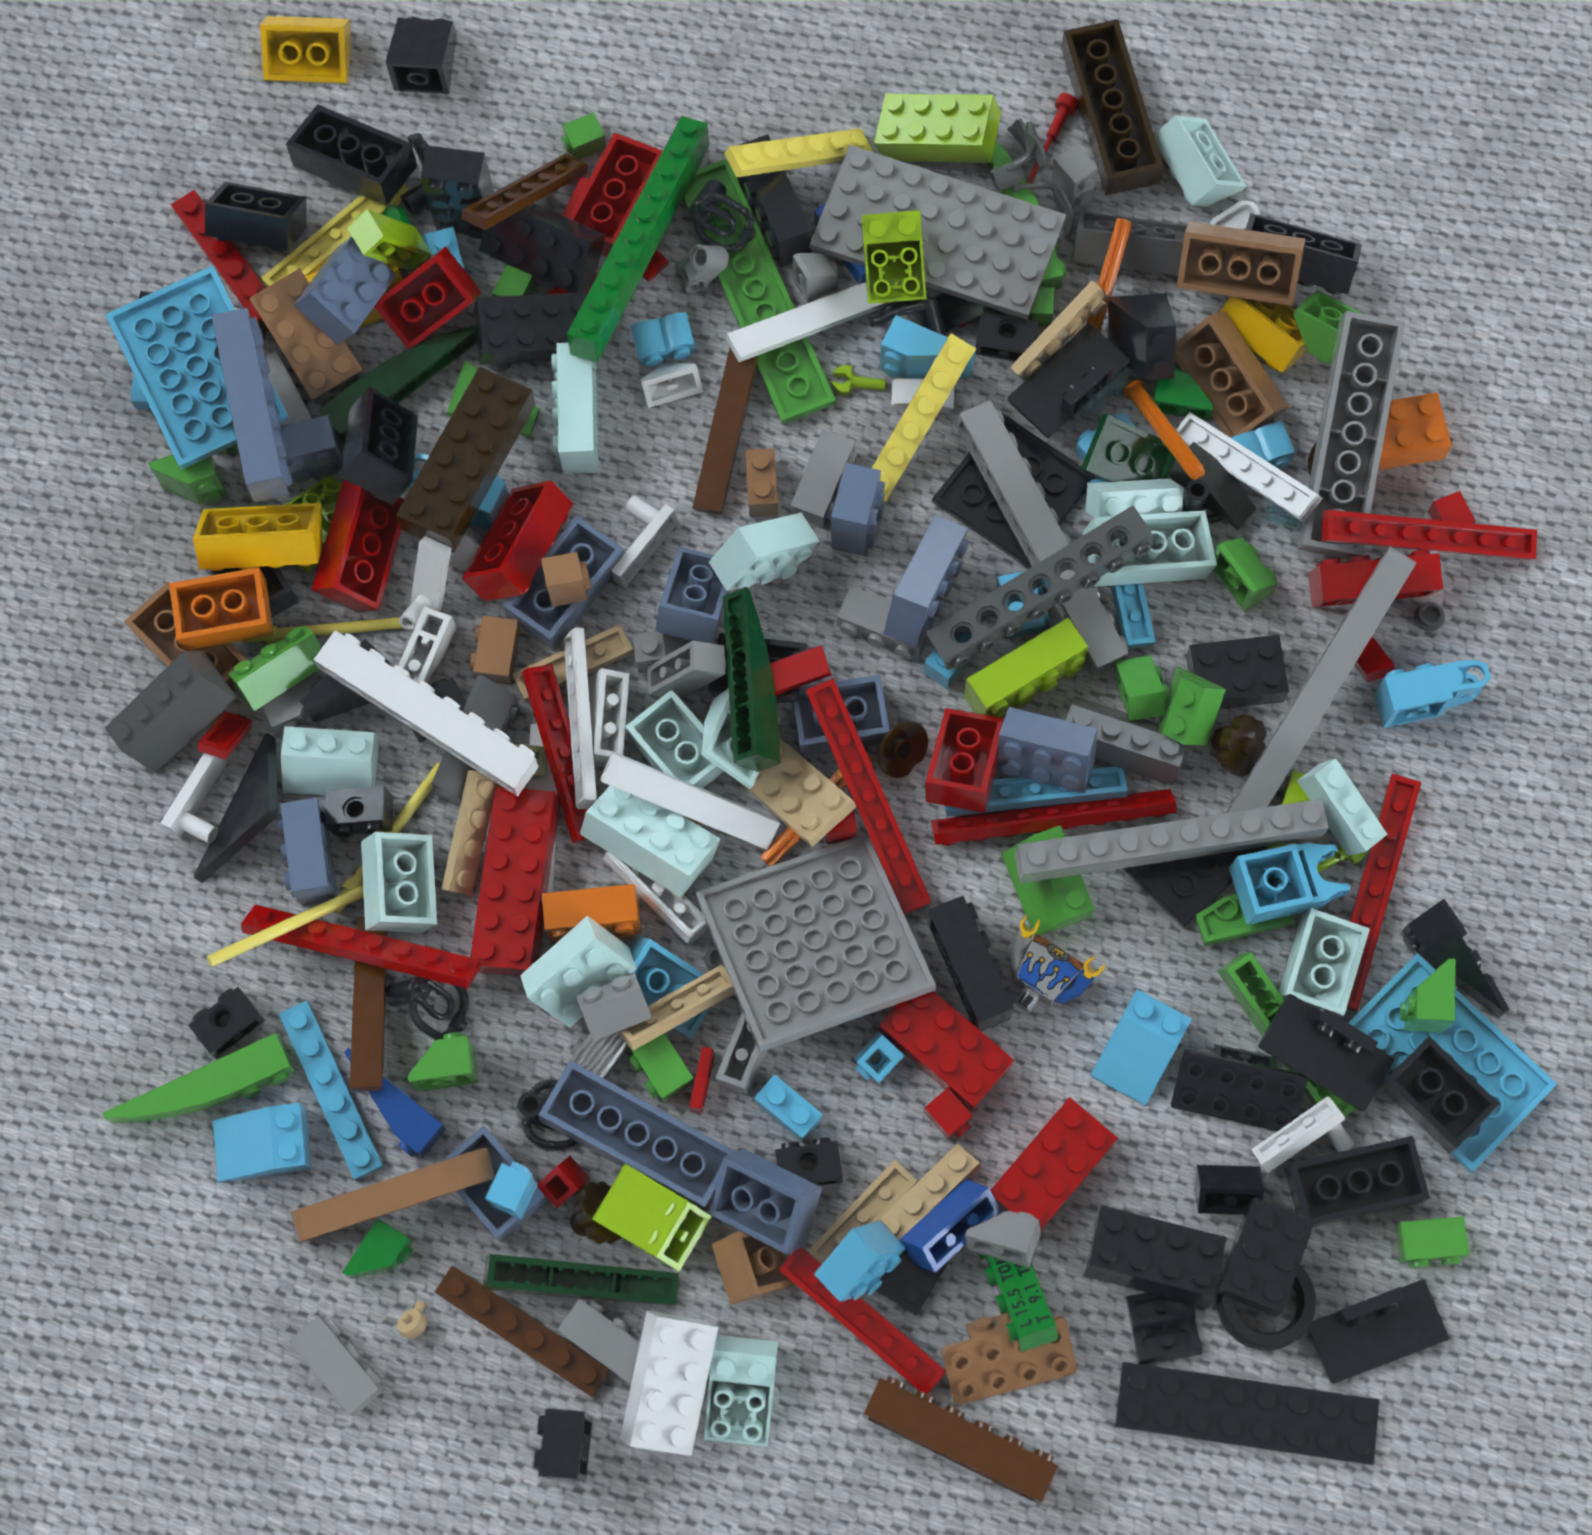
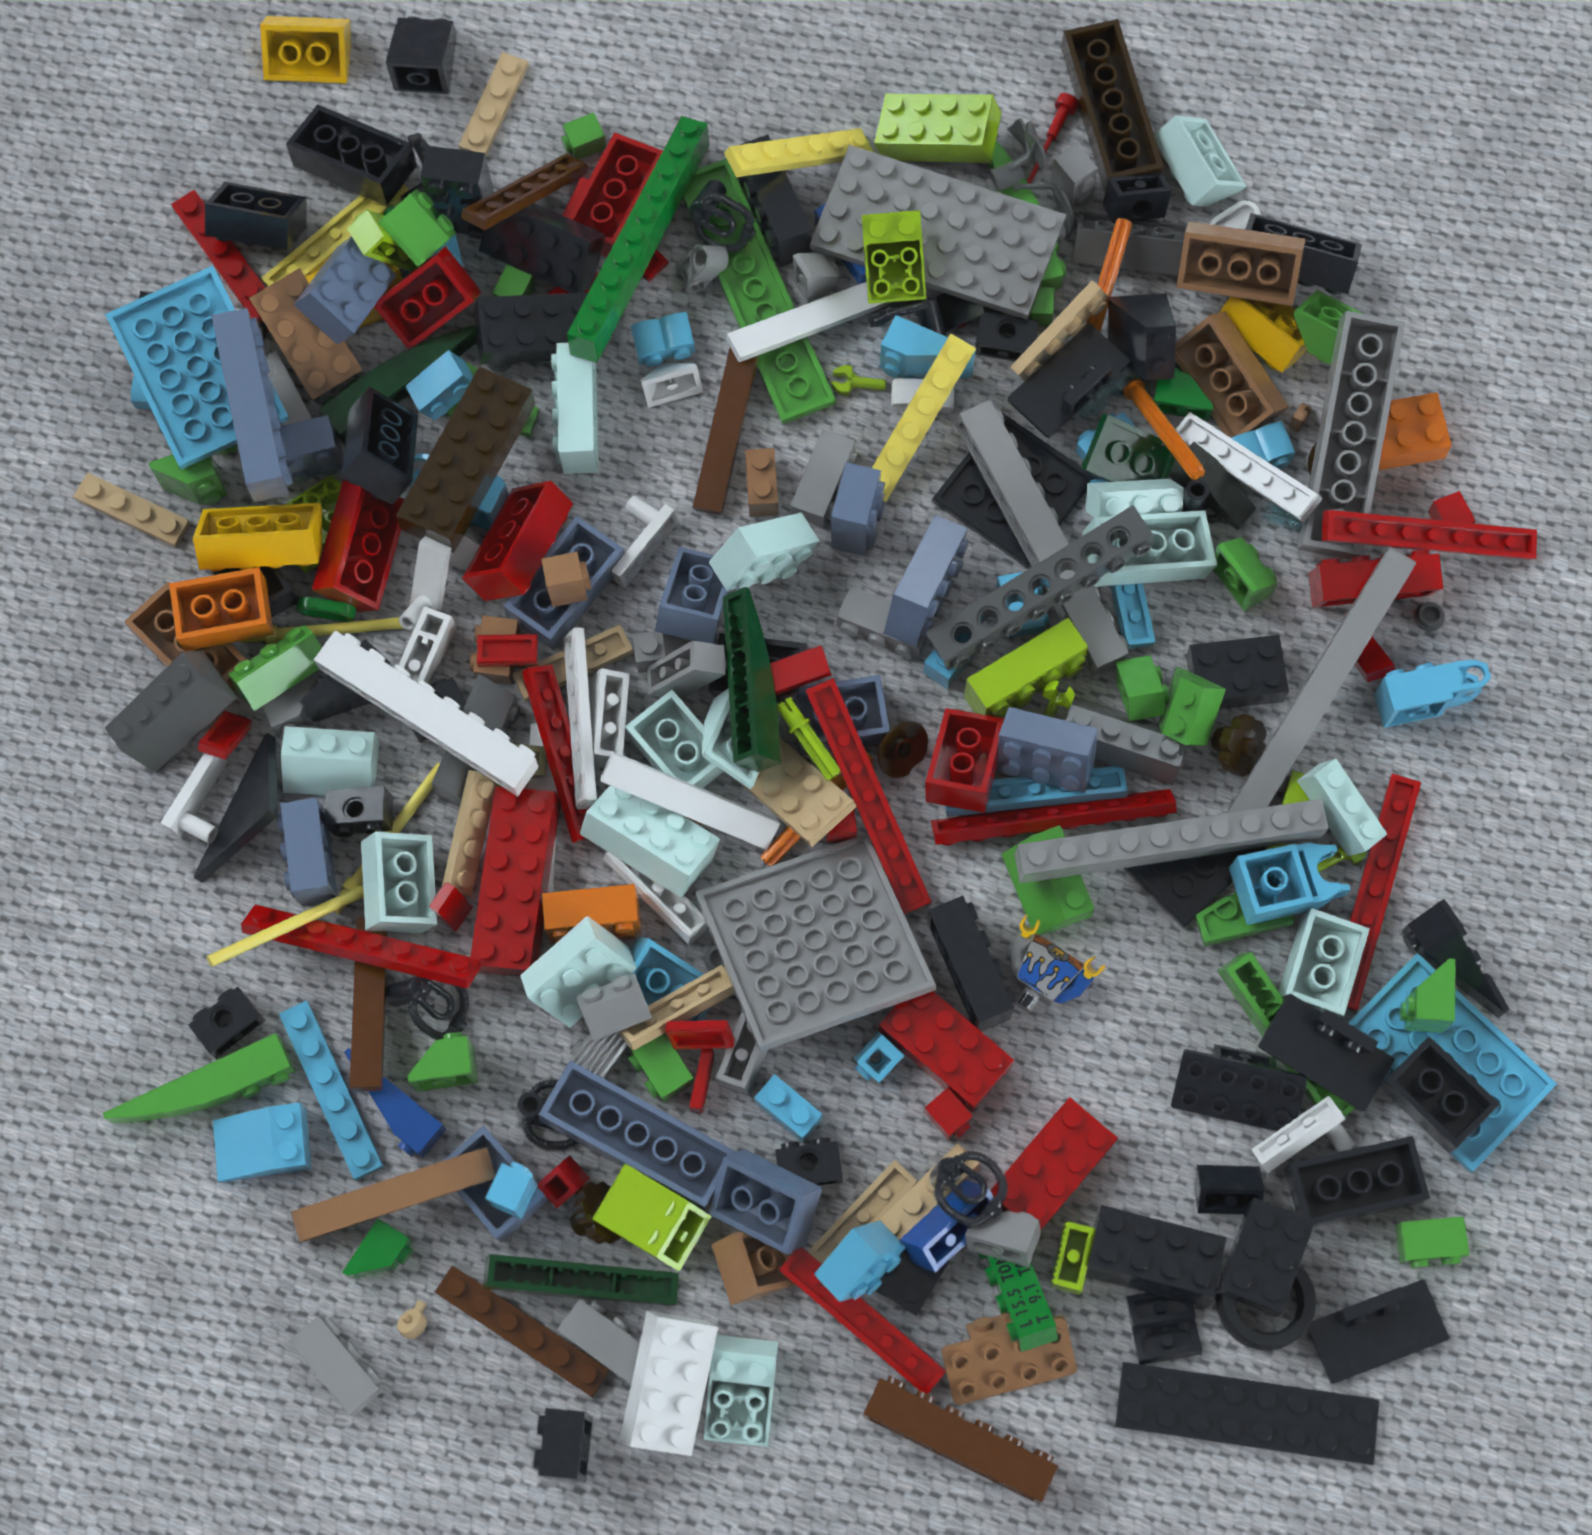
(131, 510): none -> tan plate
(325, 609): none -> green tile
(418, 227): none -> bright green slope
(440, 385): none -> medium azure brick
(450, 906): none -> red tile
(494, 104): none -> tan plate
(507, 650): none -> red tile
(700, 1034): none -> red tile
(808, 739): none -> lime axle
(948, 1172): none -> black piece
(1056, 699): none -> lime bar
(1072, 1258): none -> lime brick
(1137, 197): none -> black brick
(1141, 1047): medium azure slope -> none
(1300, 417): none -> medium nougat tile

